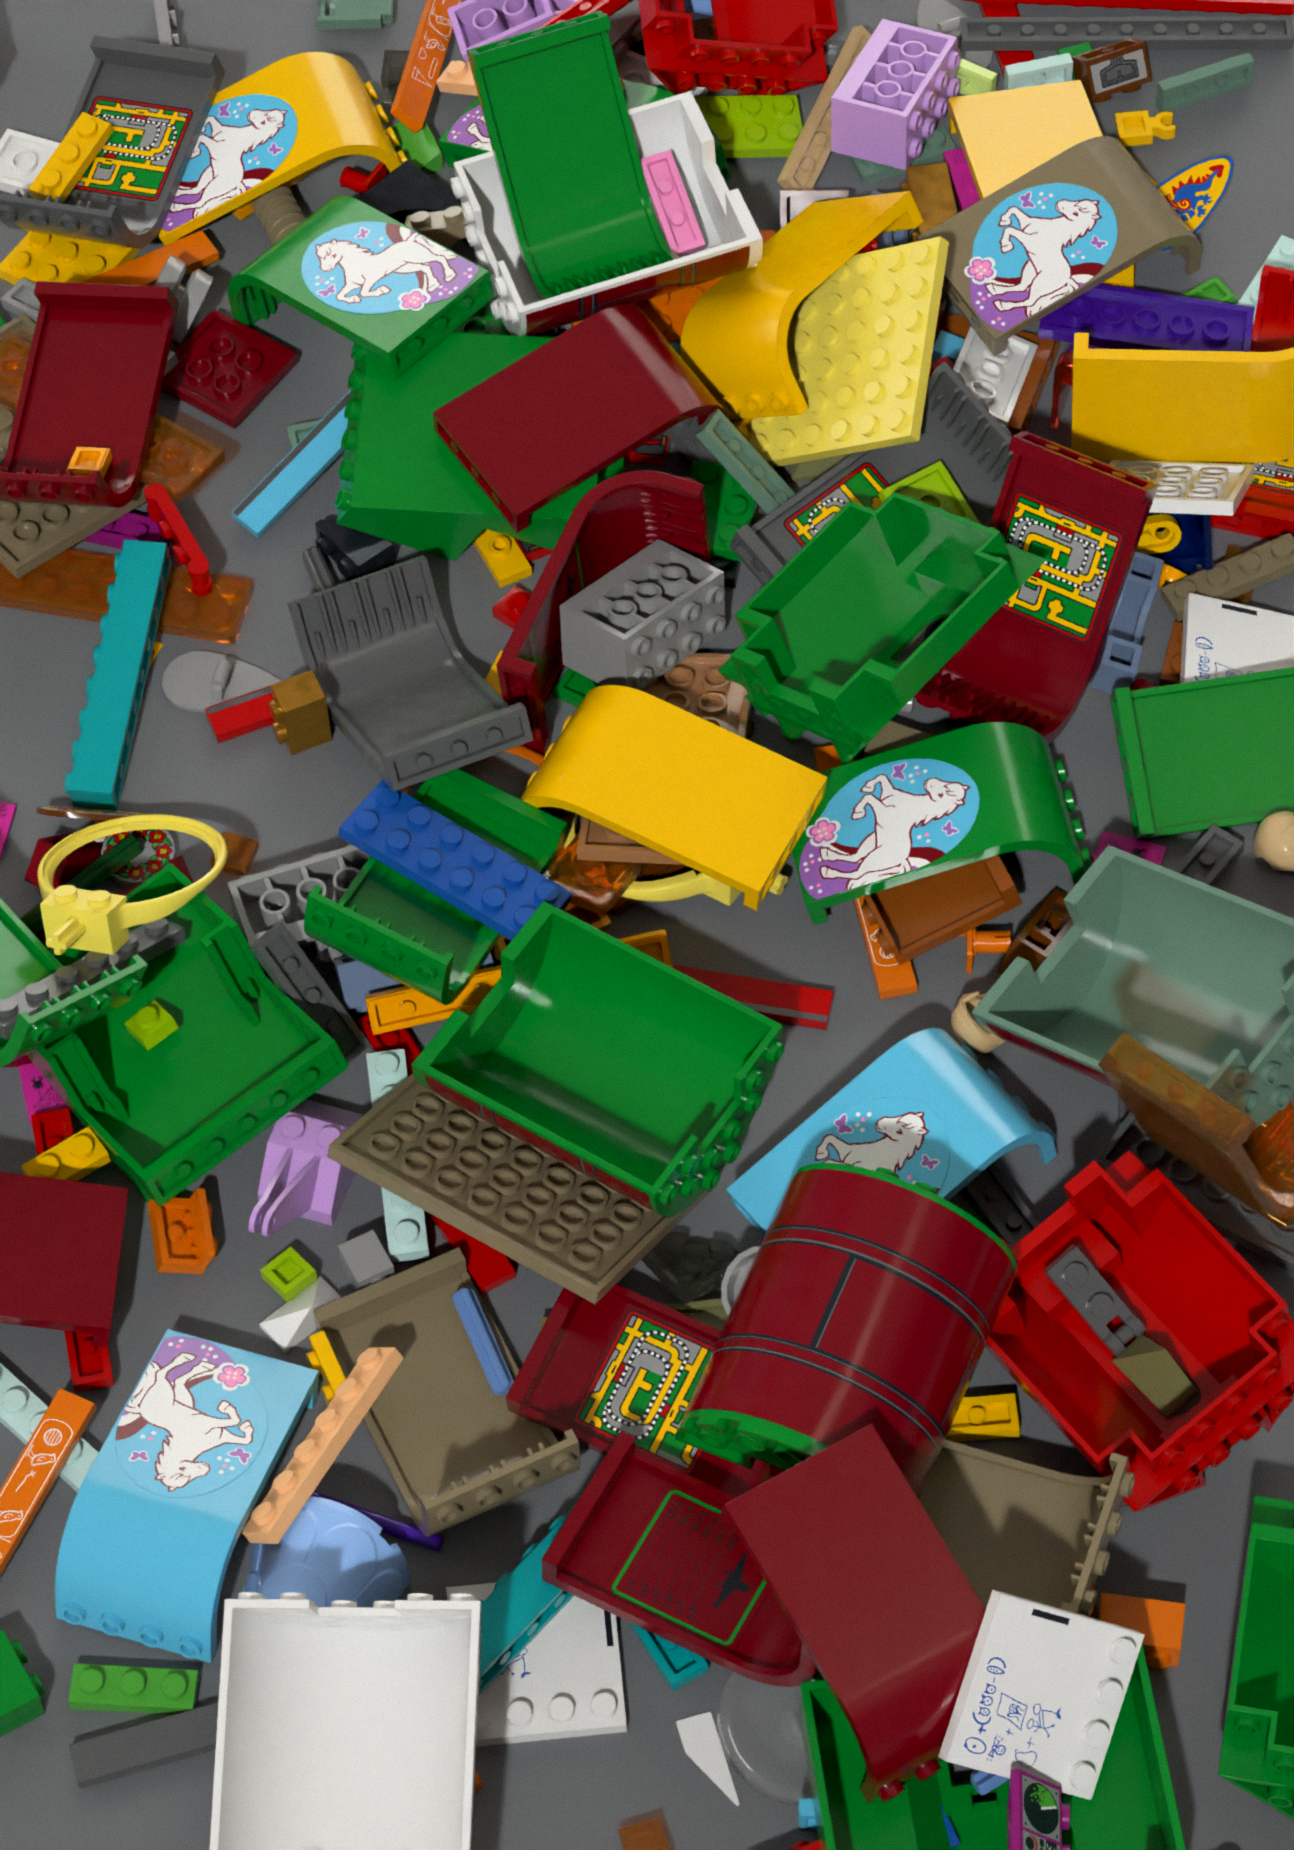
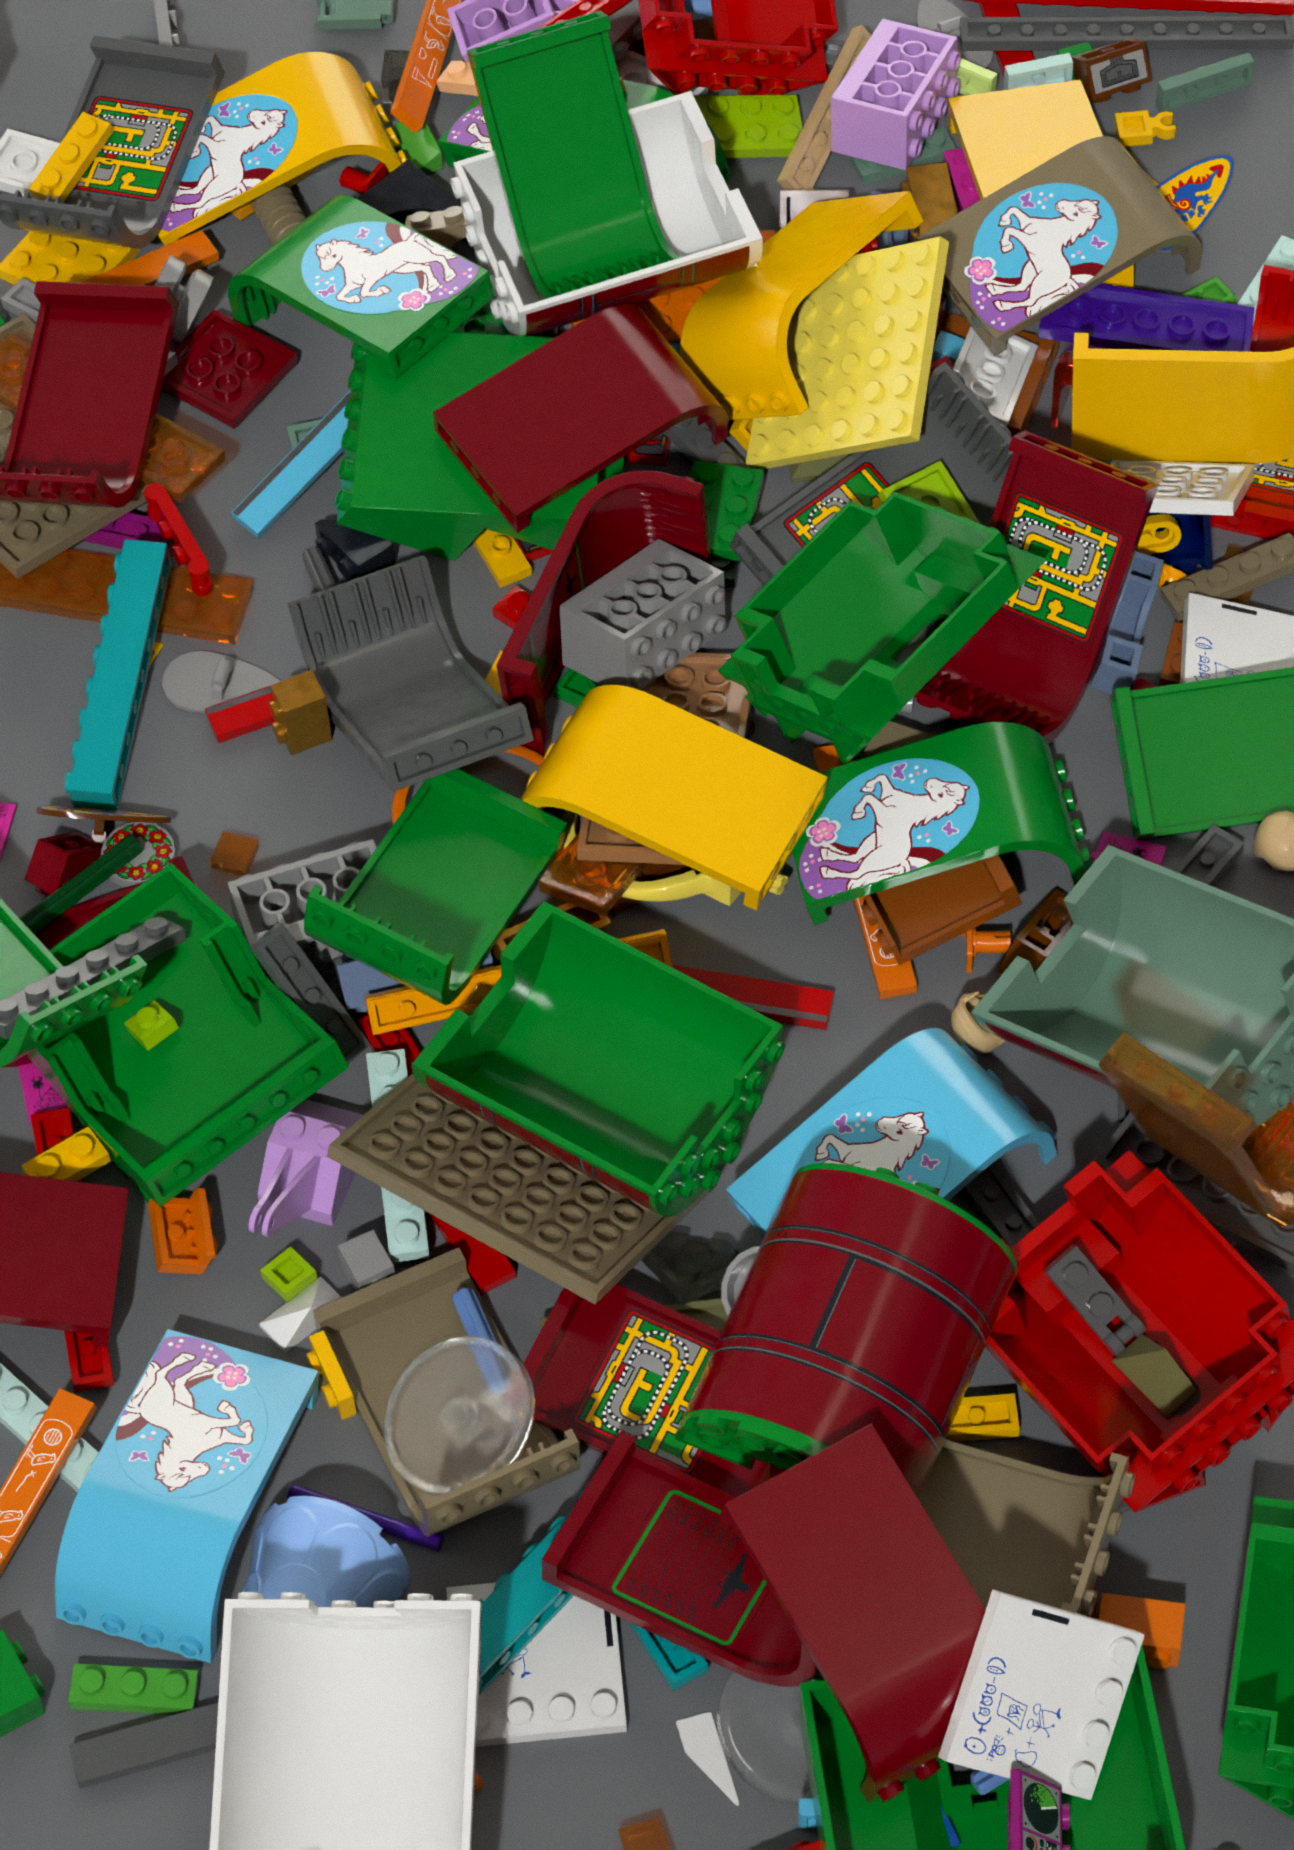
(90, 459): light orange tile -> none
(101, 919): light yellow brick -> none
(322, 1445): light nougat plate -> none
(449, 860): blue plate -> none
(458, 1413): none -> clear dish
(671, 204): bright pink plate -> none
(744, 462): sand green plate -> none

